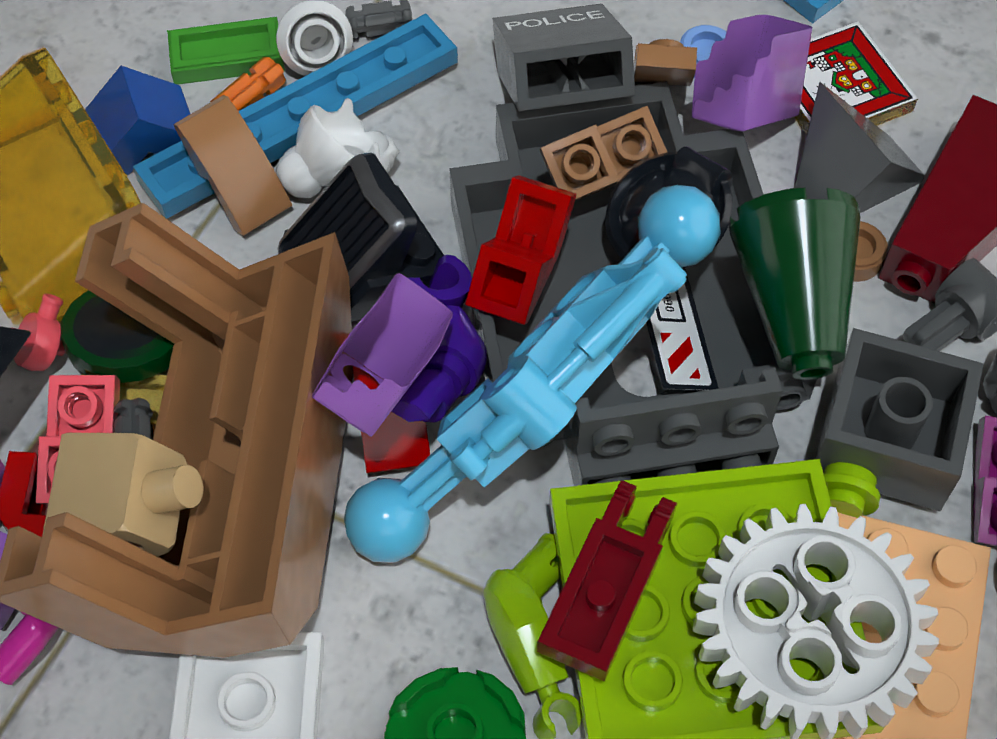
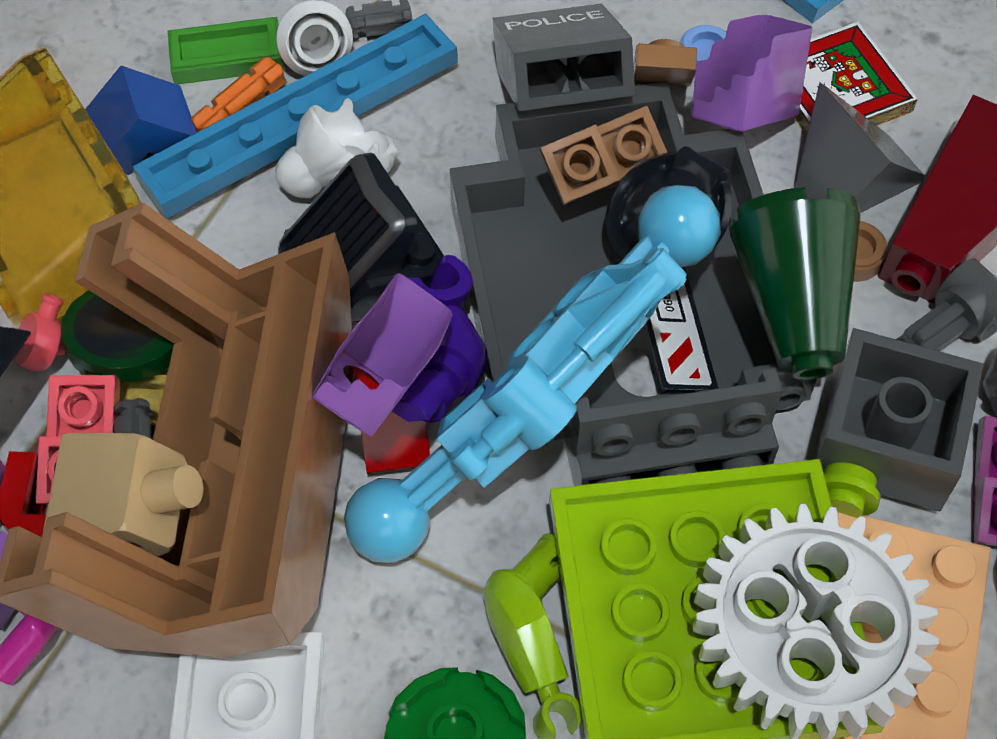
(233, 163): medium nougat slope -> none
(524, 251): red slope -> none
(605, 587): dark red hinge -> none

